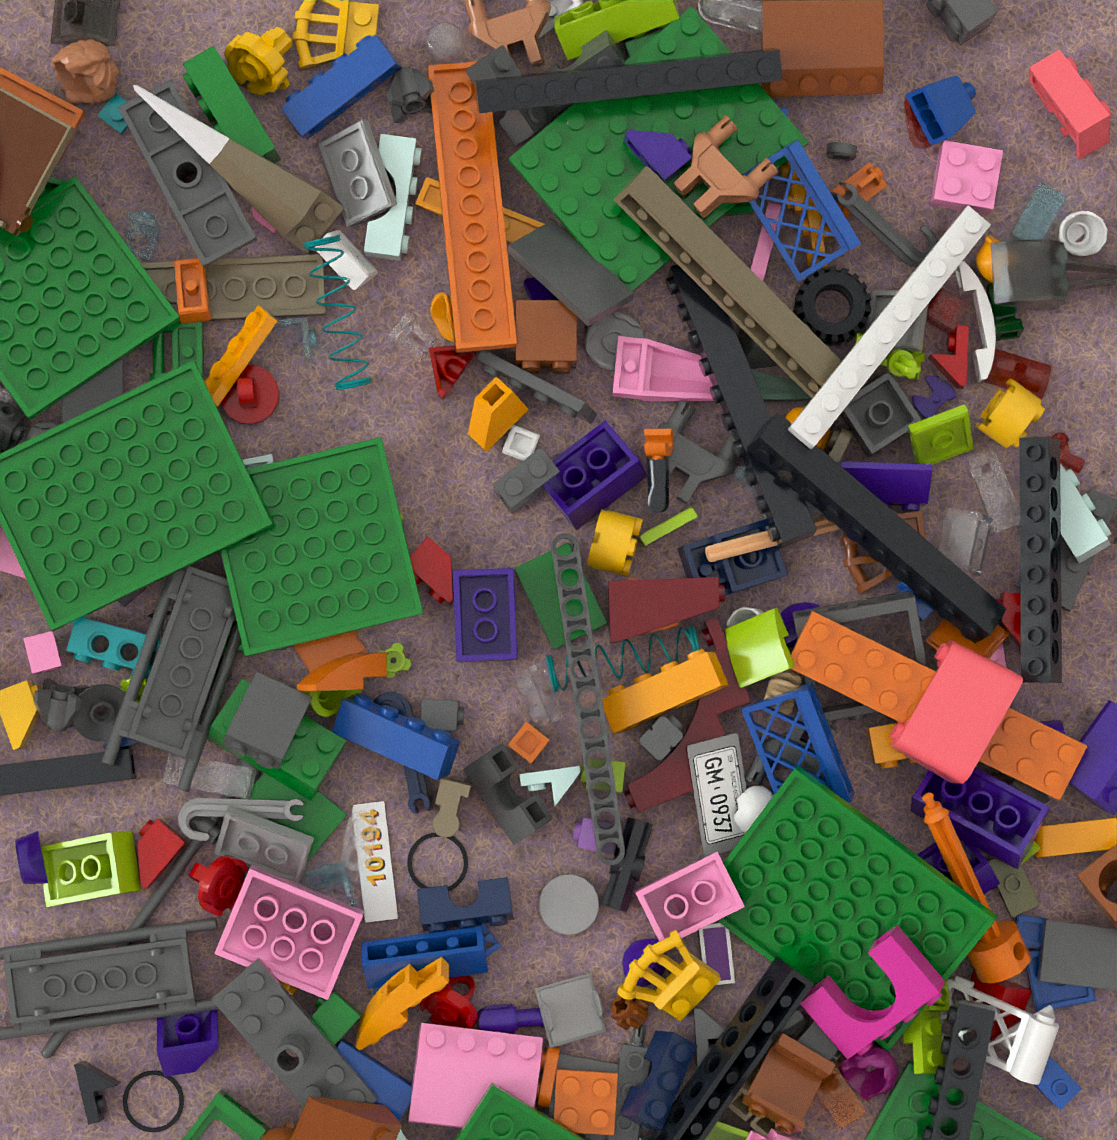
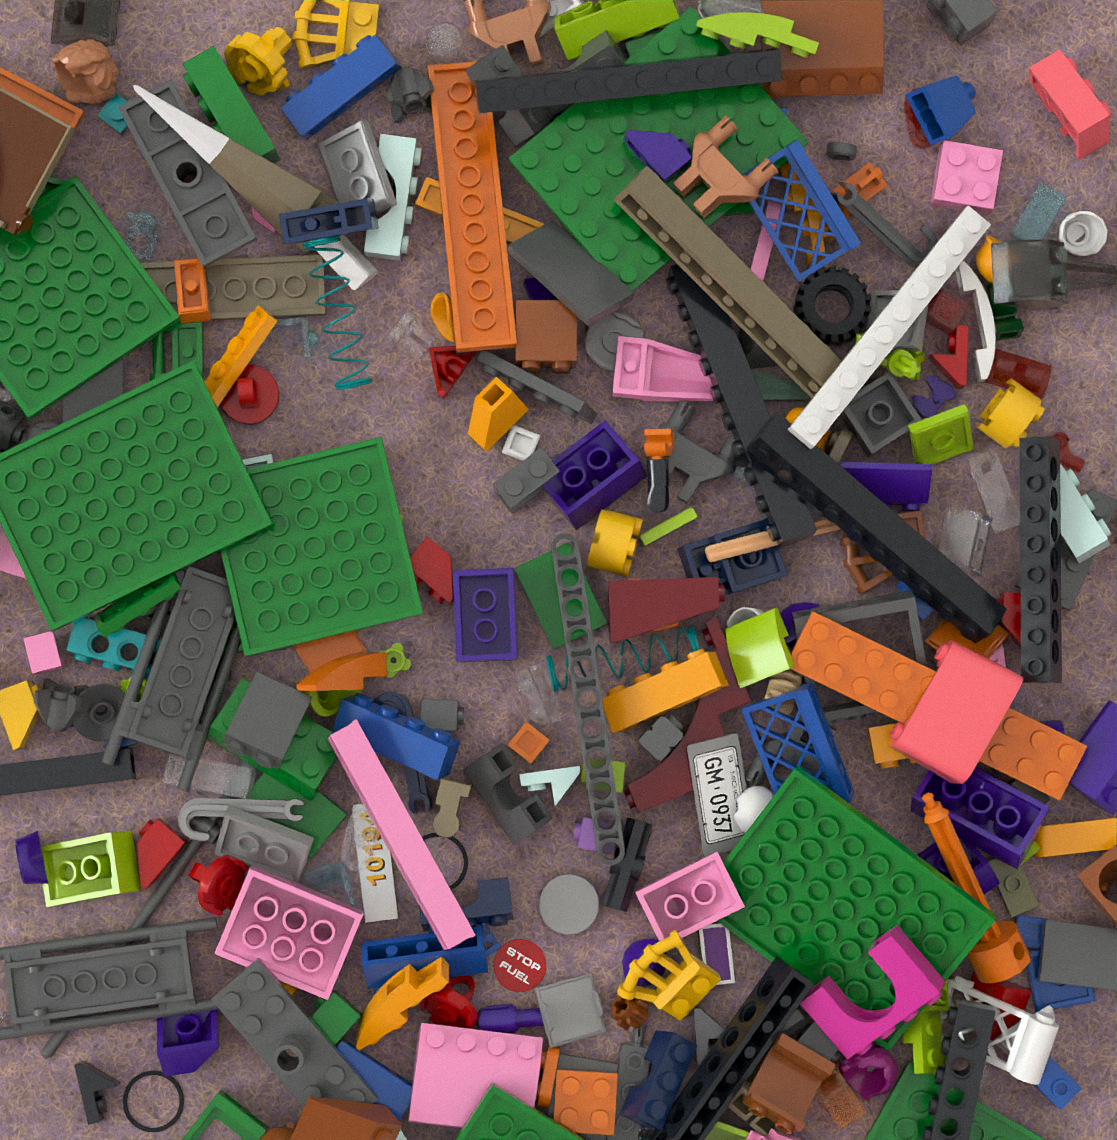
(137, 604): none -> green plate
(329, 221): none -> dark blue slope
(400, 835): none -> bright pink tile
(519, 965): none -> red sticker
(746, 26): none -> lime slope

